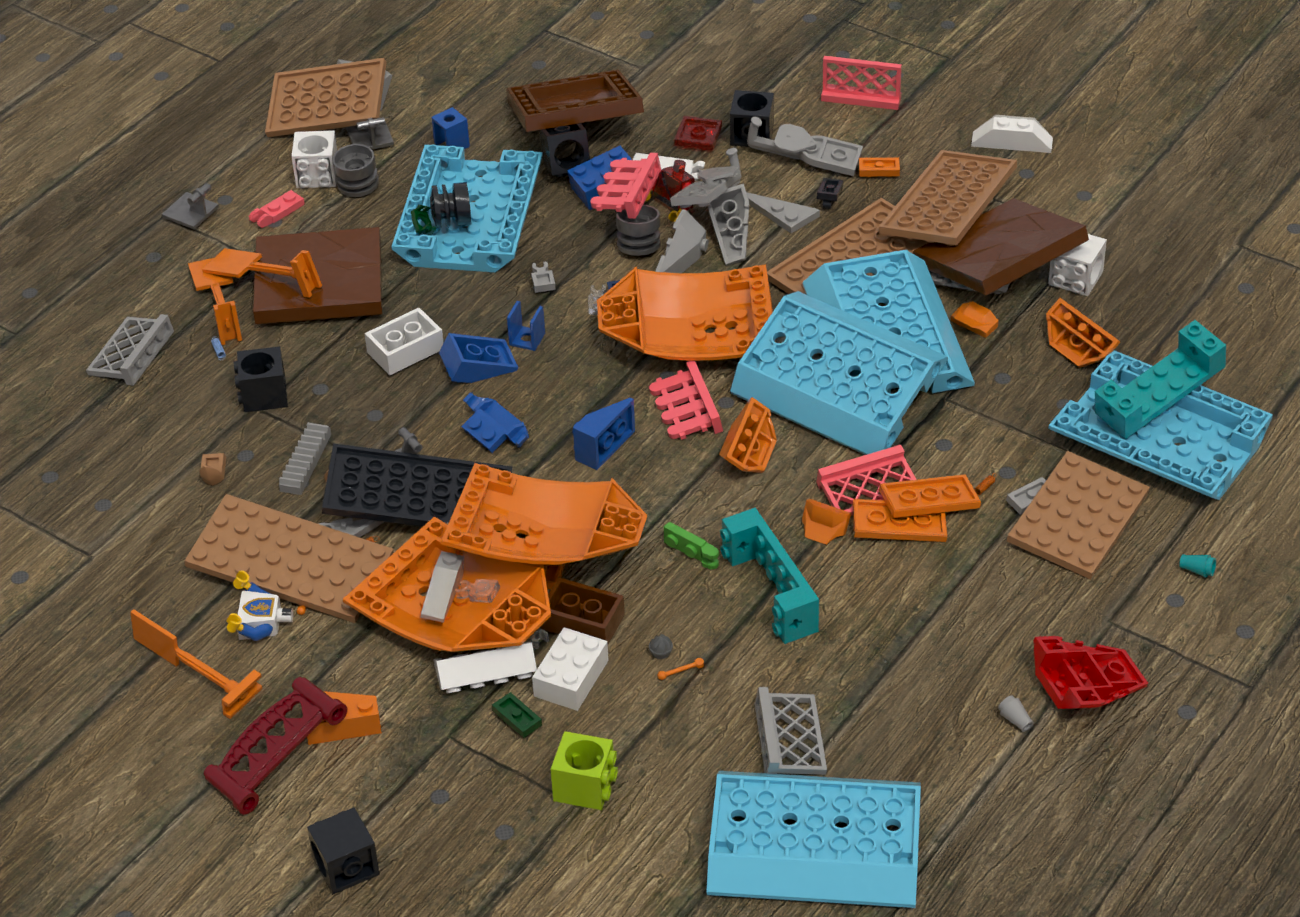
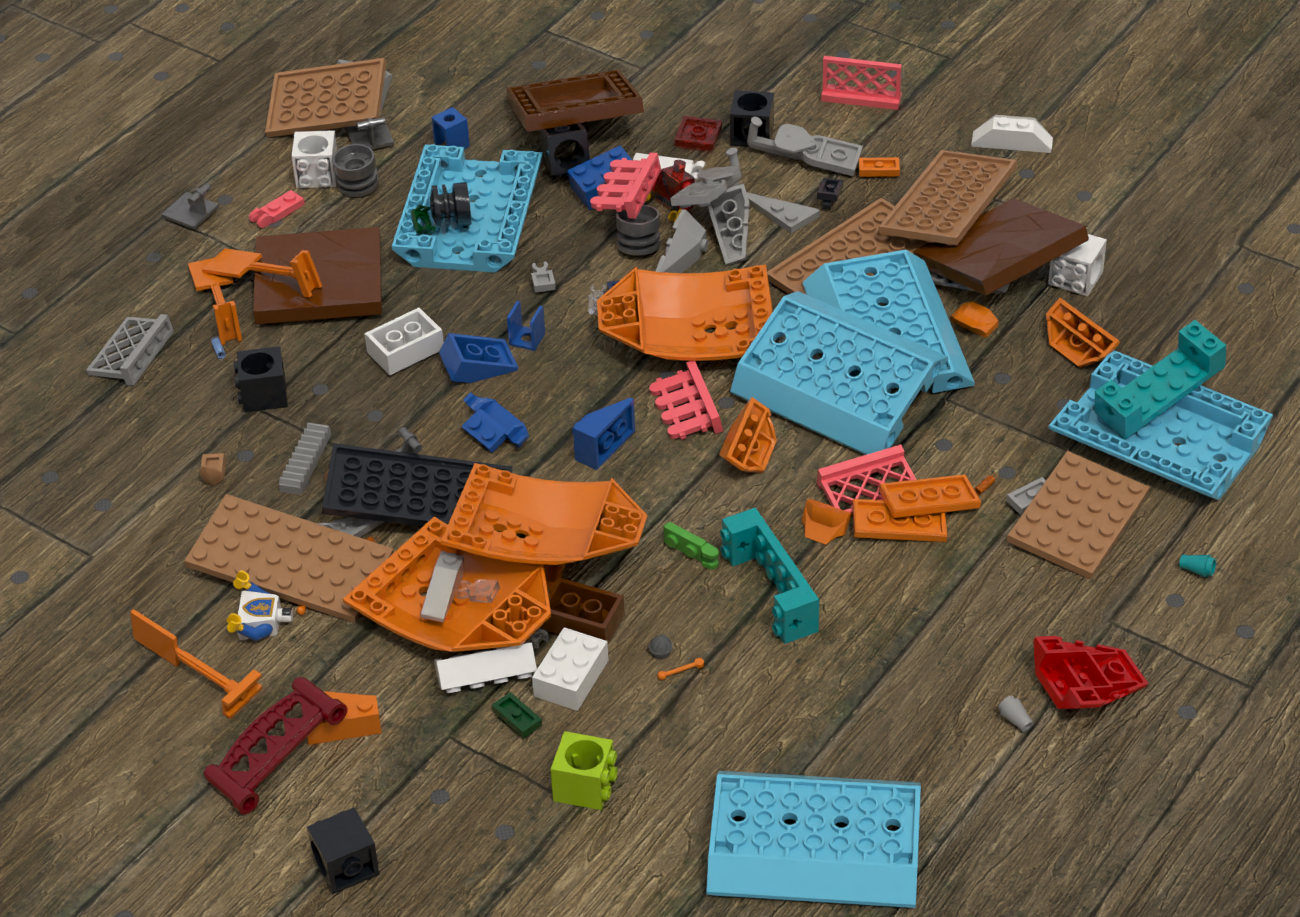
(771, 749): light grey fence -> none

